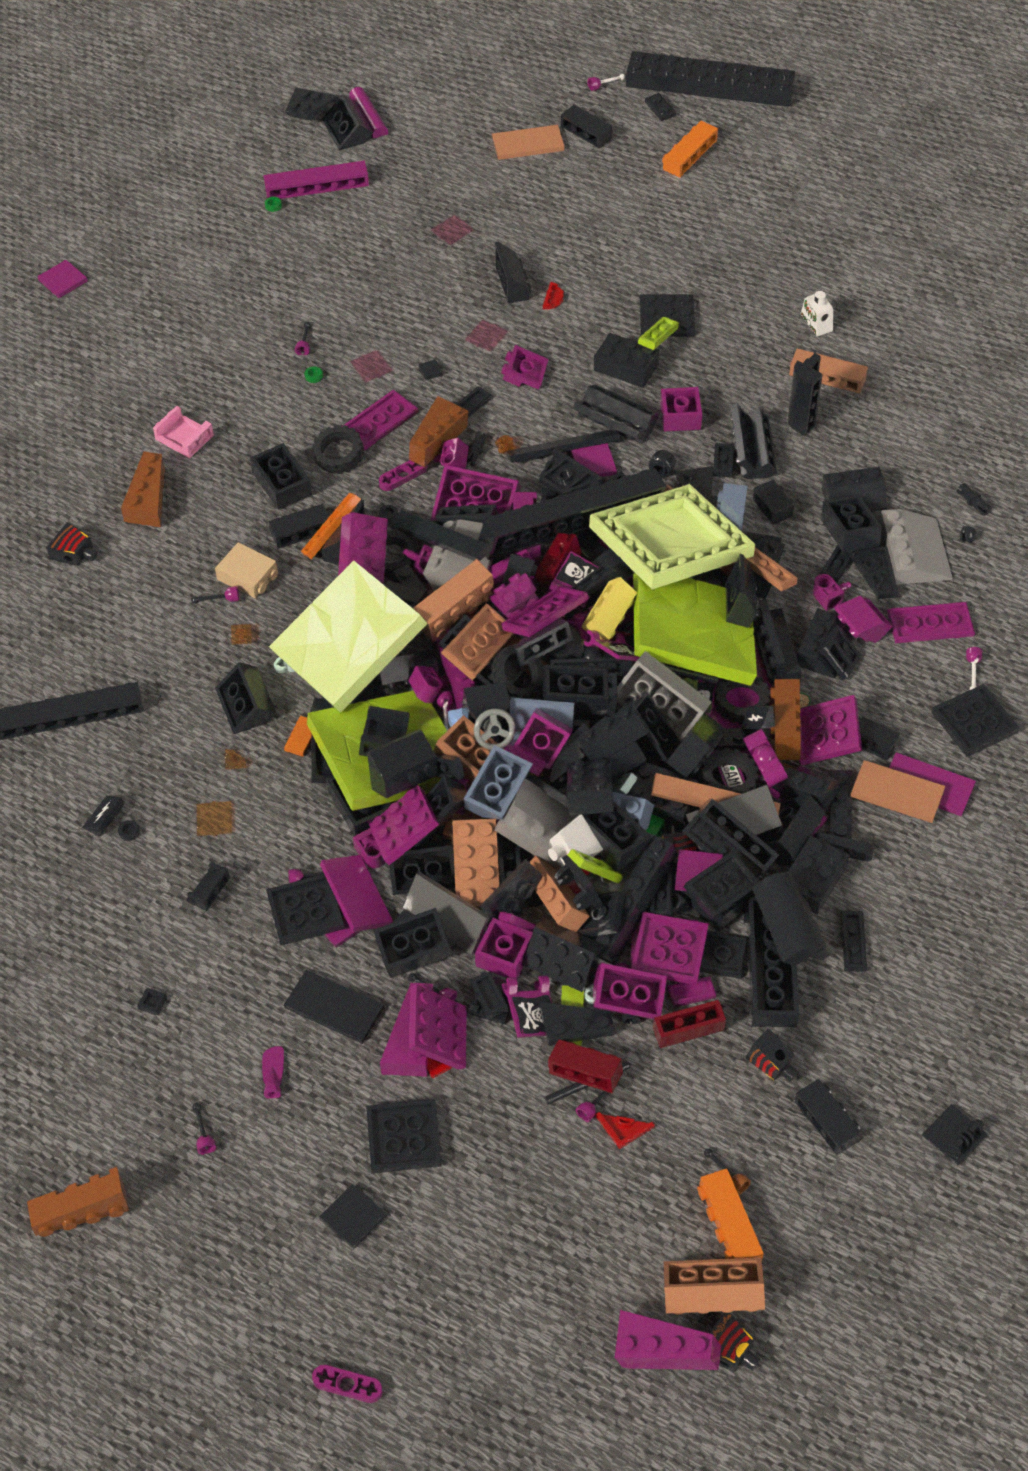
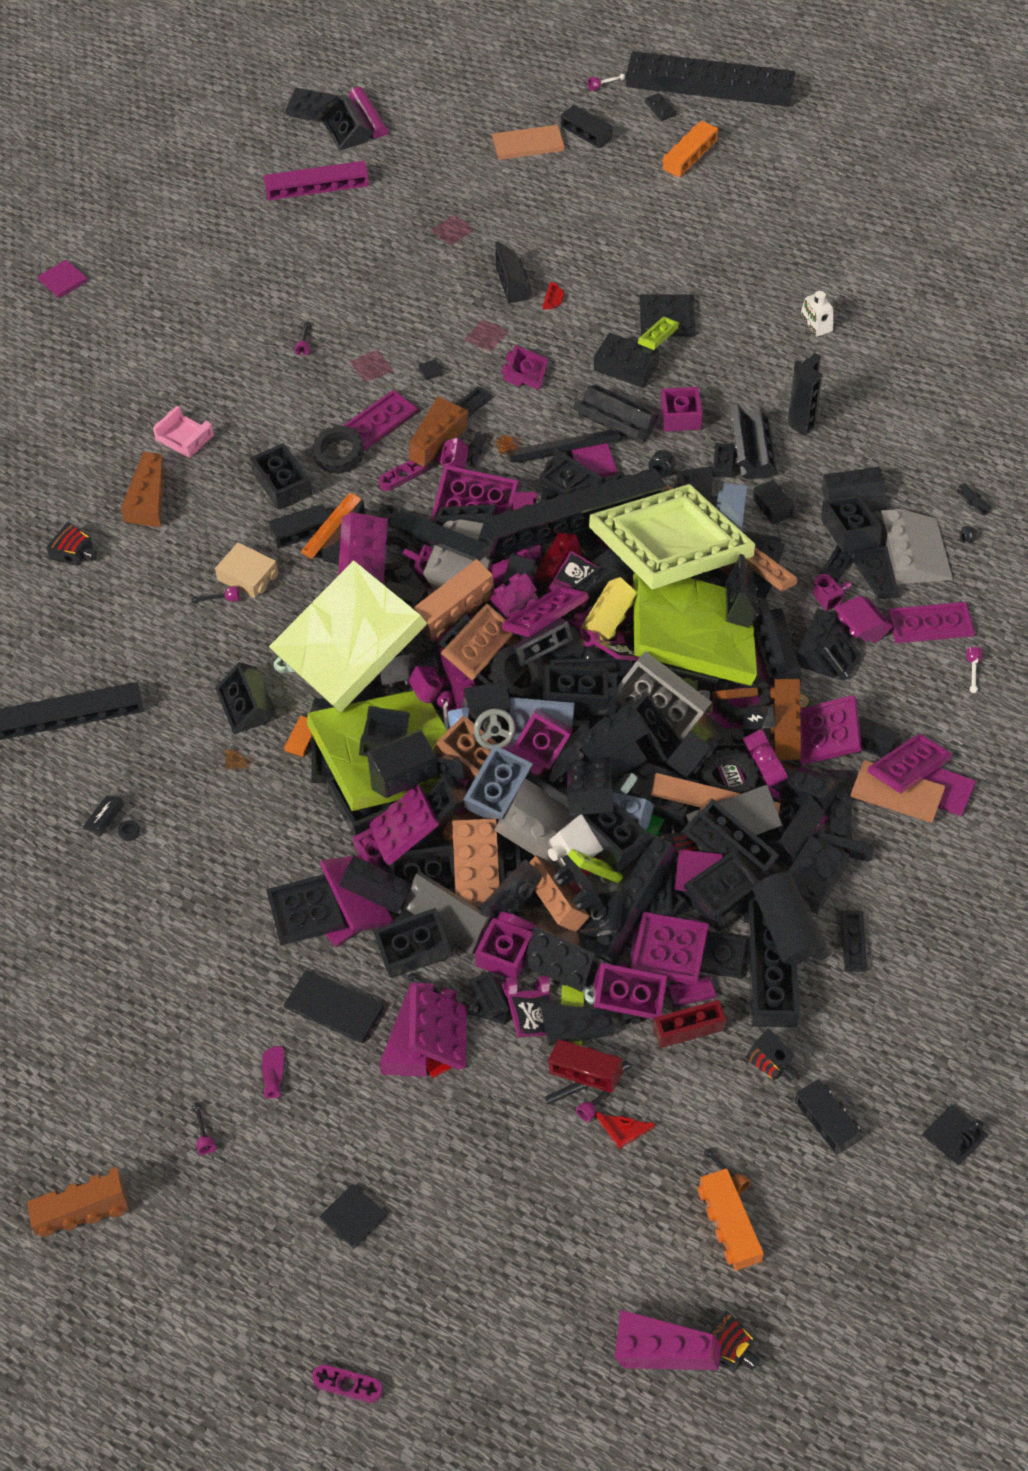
(152, 1001): black tile -> none
(209, 886): black hinge -> none
(214, 818): clear orange piece -> none
(241, 634): clear orange tile -> none
(273, 204): green tile -> none
(297, 875): magenta hinge -> none
(313, 374): green tile -> none
(375, 884): none -> black brick
(403, 1136): black plate -> none
(714, 1285): nougat brick -> none
(735, 693): none -> dark orange tile
(836, 371): nougat brick -> none
(909, 763): none -> magenta tile
(975, 720): black plate -> none

